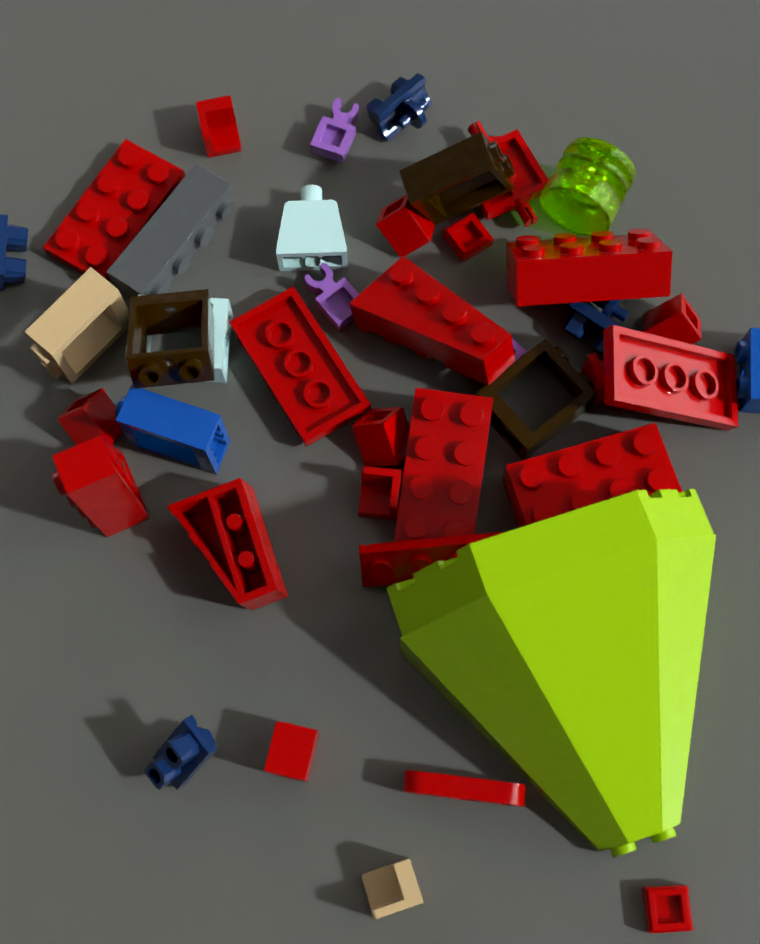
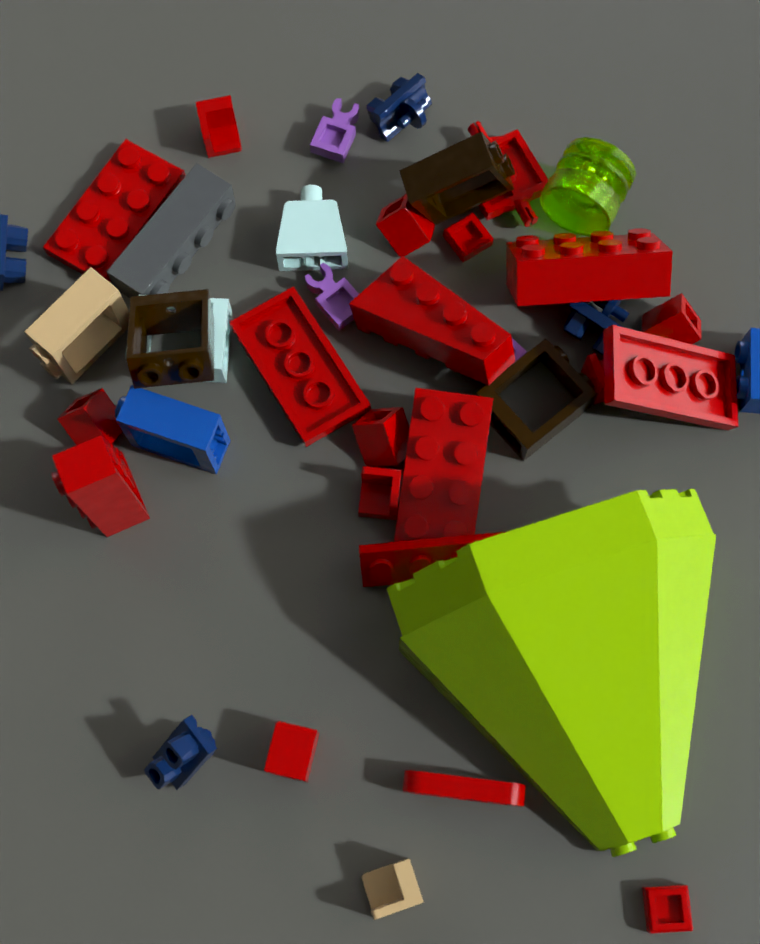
(235, 541): red wedge -> none
(588, 474): red brick -> none

